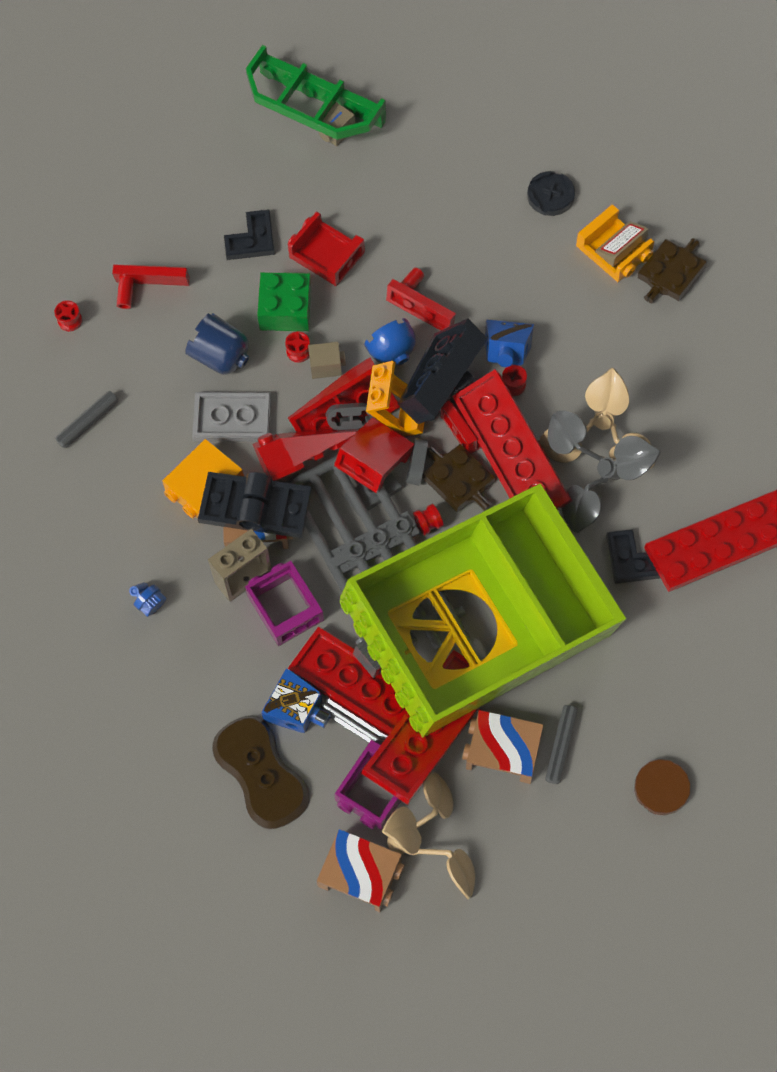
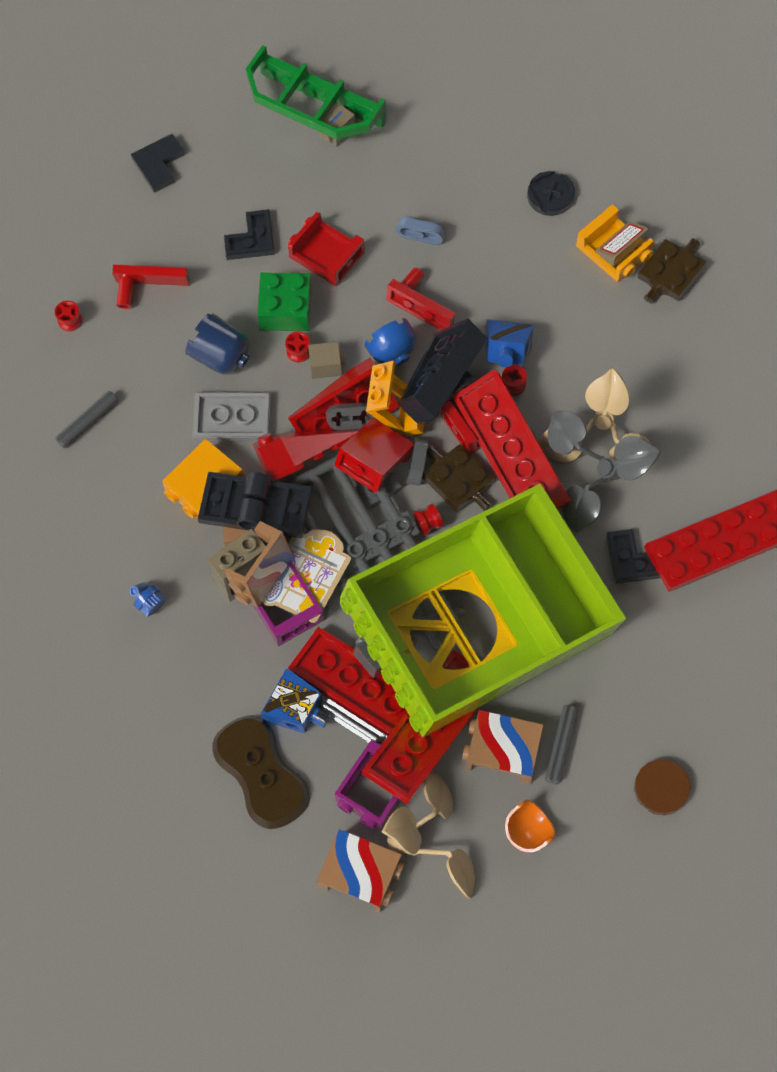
(152, 161): none -> black tile
(265, 570): none -> medium nougat panel
(320, 564): none -> sticker
(420, 231): none -> sand blue plate
(529, 827): none -> orange helmet

